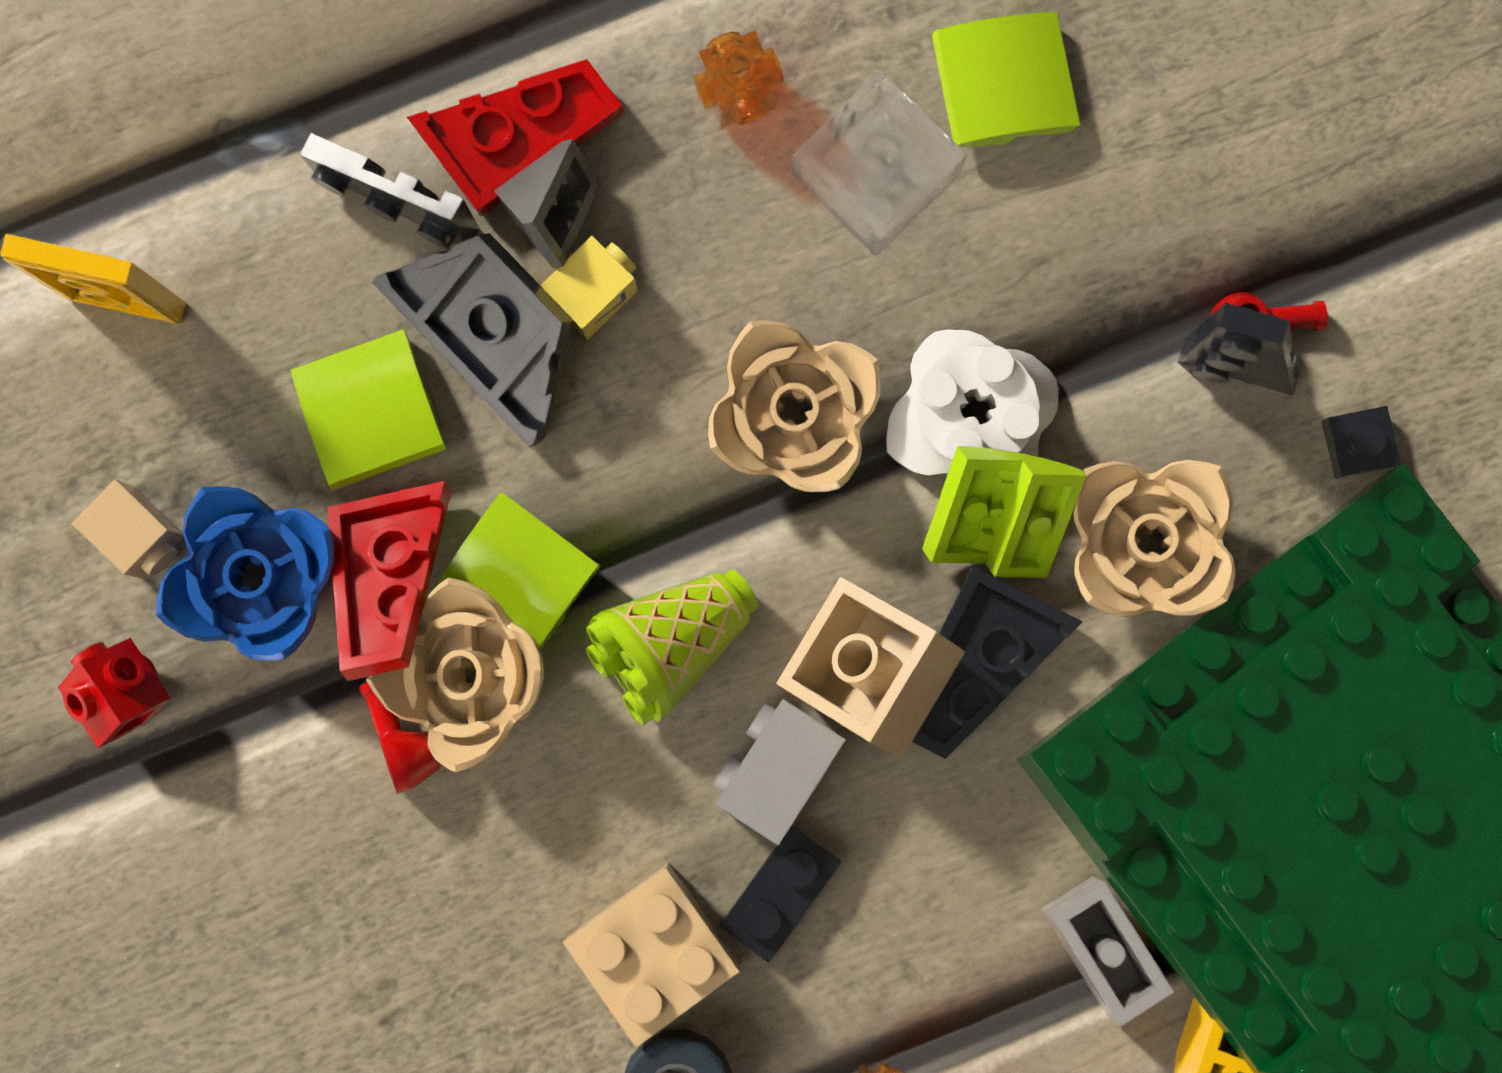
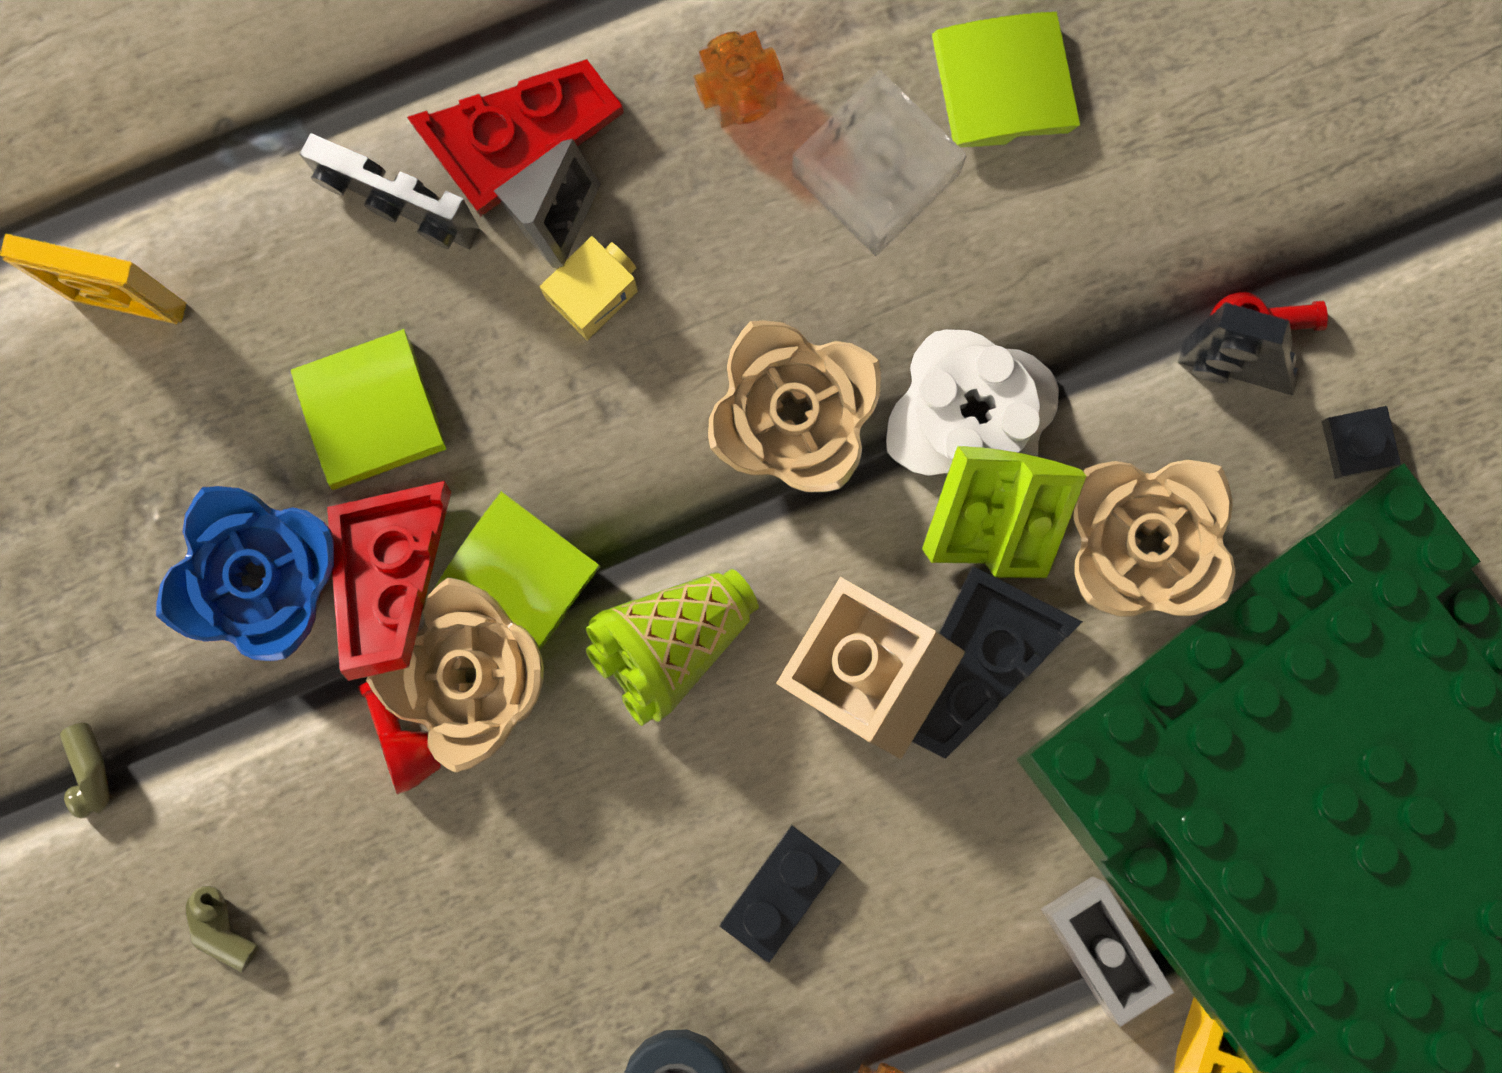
(89, 770): none -> olive arm
(112, 690): red brick -> none
(129, 531): tan brick -> none
(212, 932): none -> olive arm
(488, 326): wing -> none
(652, 954): tan brick -> none
(778, 770): light grey brick -> none

